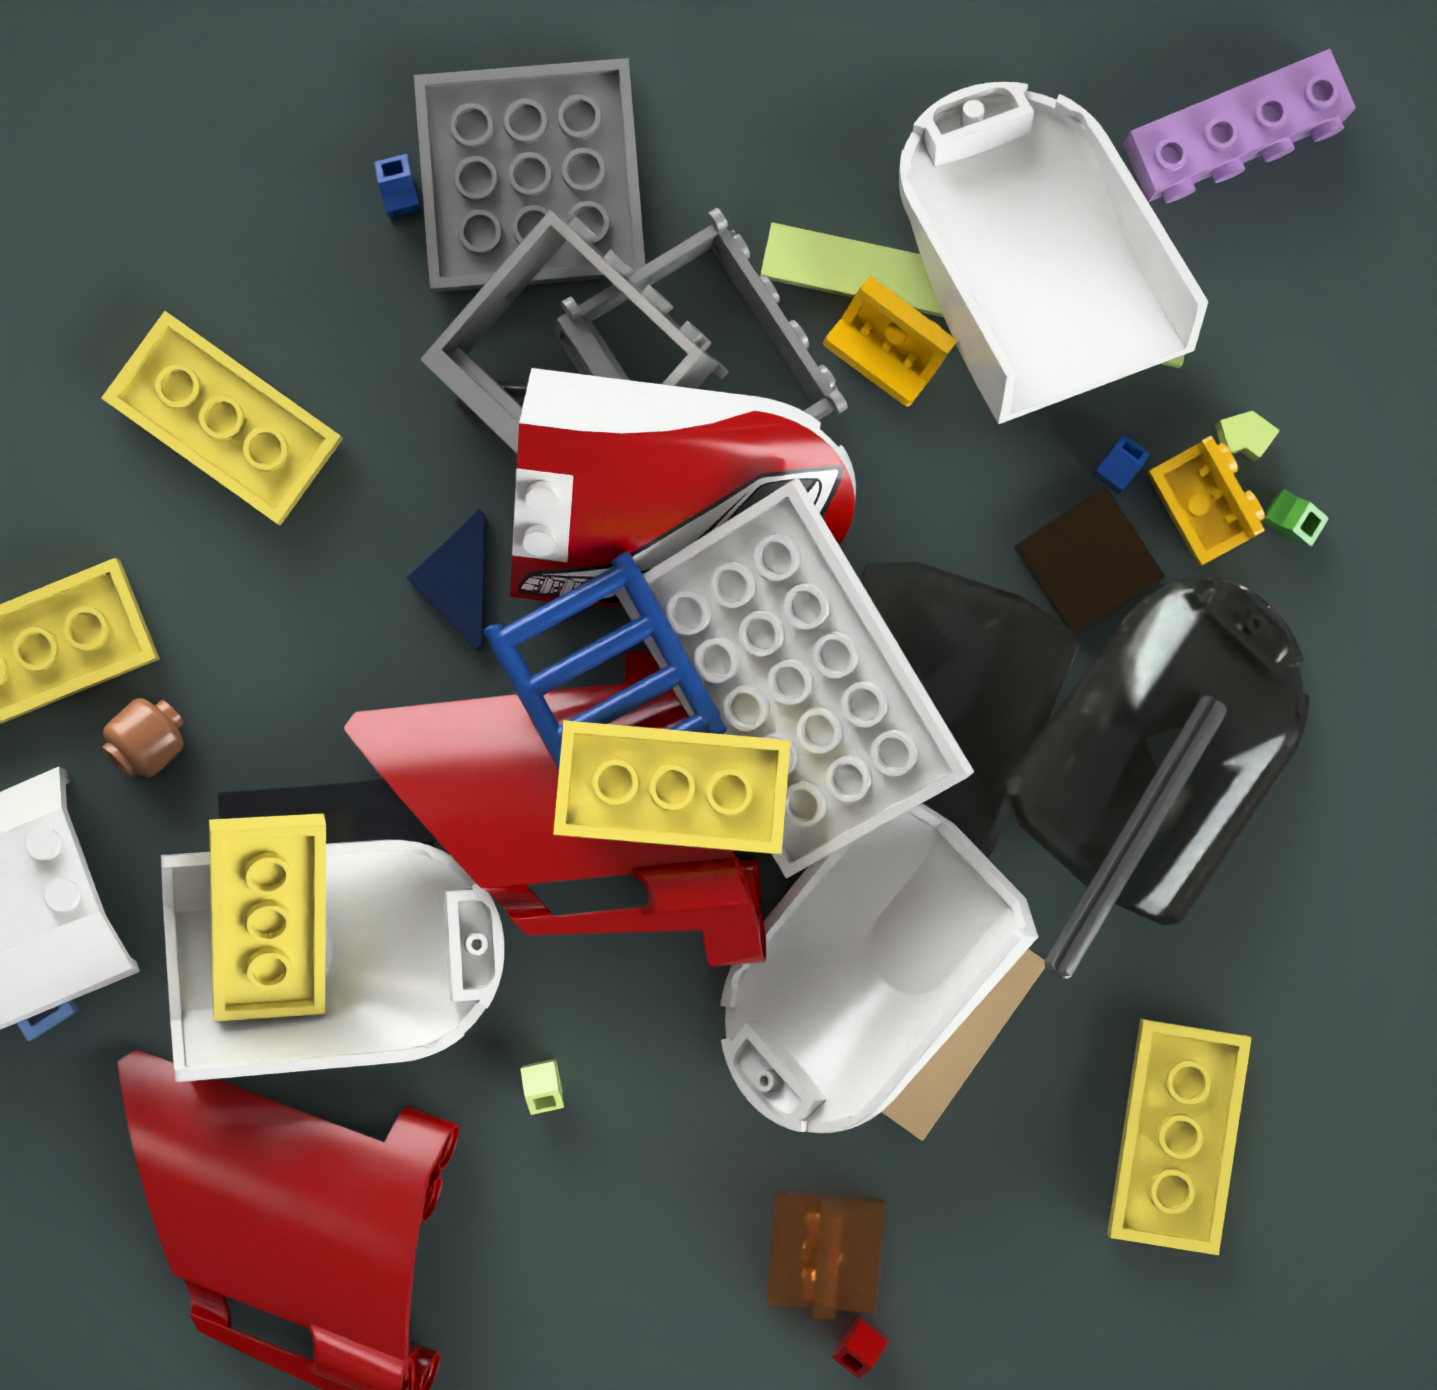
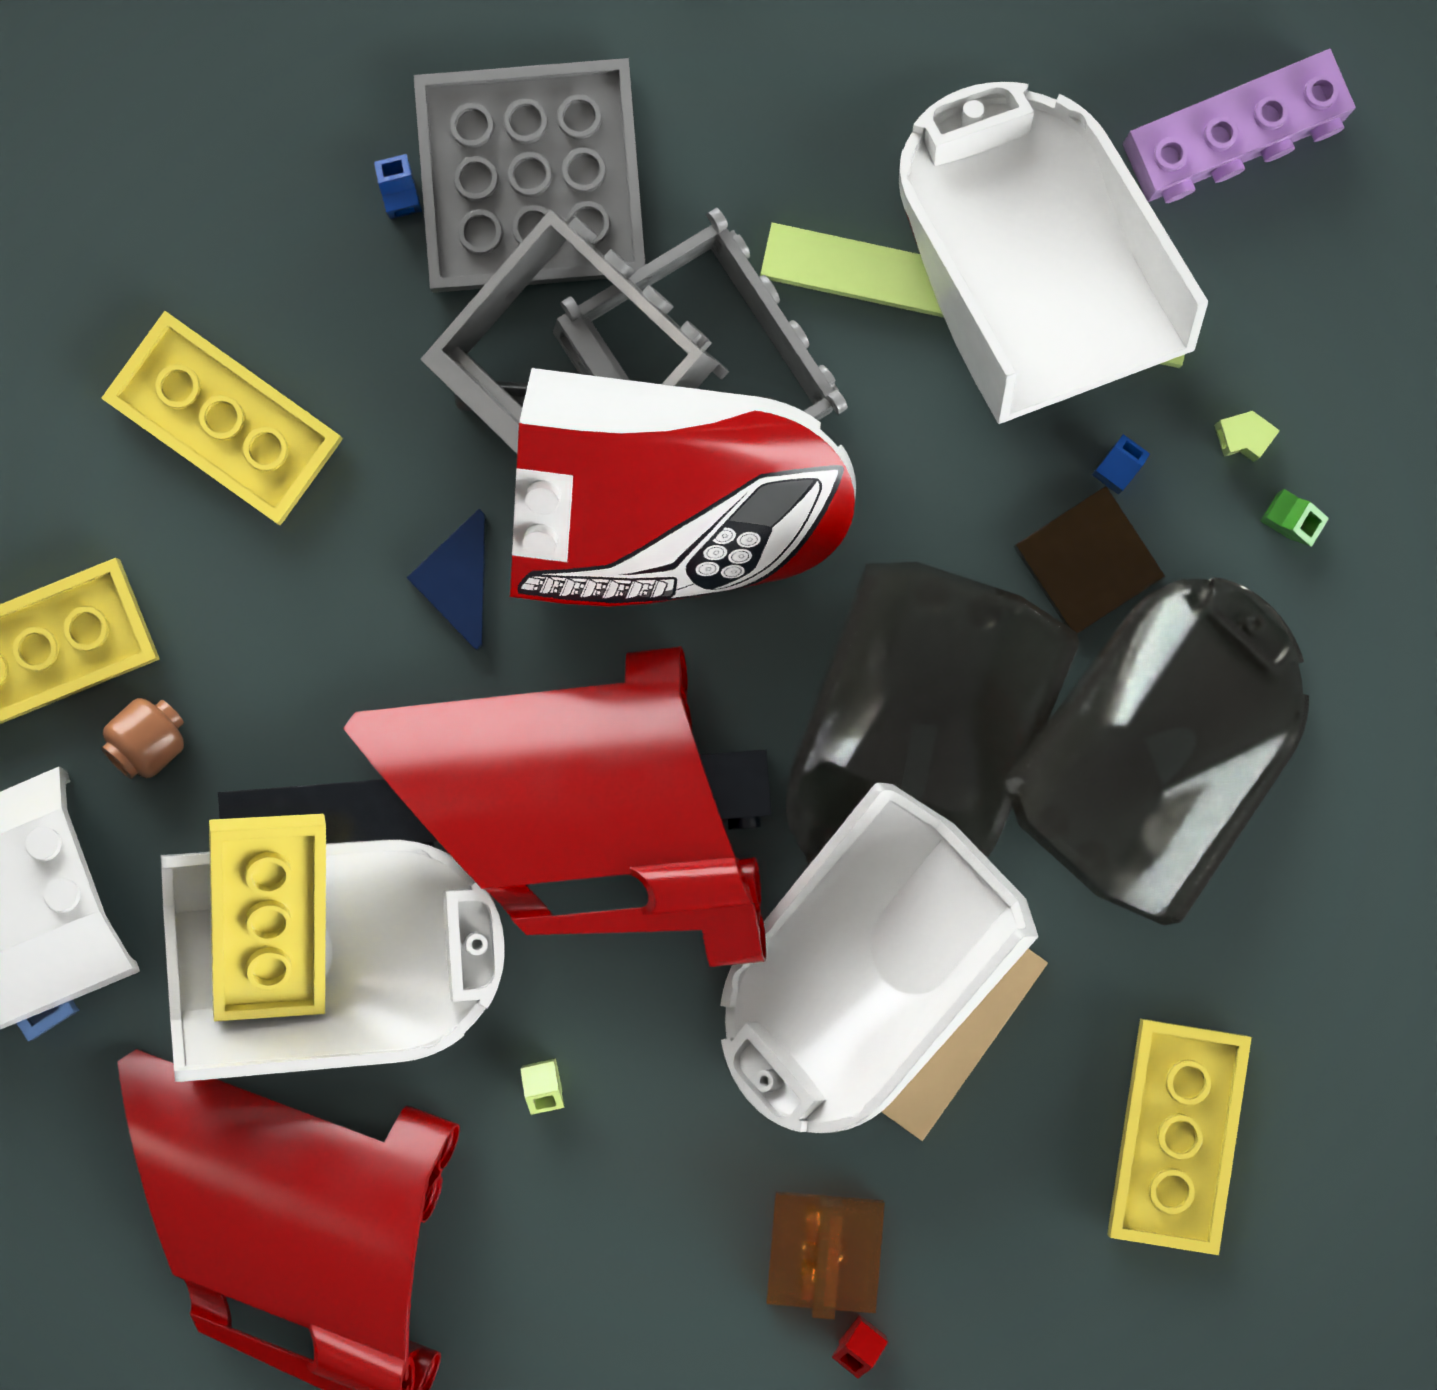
(650, 623): blue bar -> none
(672, 787): light yellow plate -> none
(806, 660): white plate -> none
(889, 342): yellow bracket -> none
(1135, 837): dark grey axle -> none
(1207, 500): yellow bracket -> none

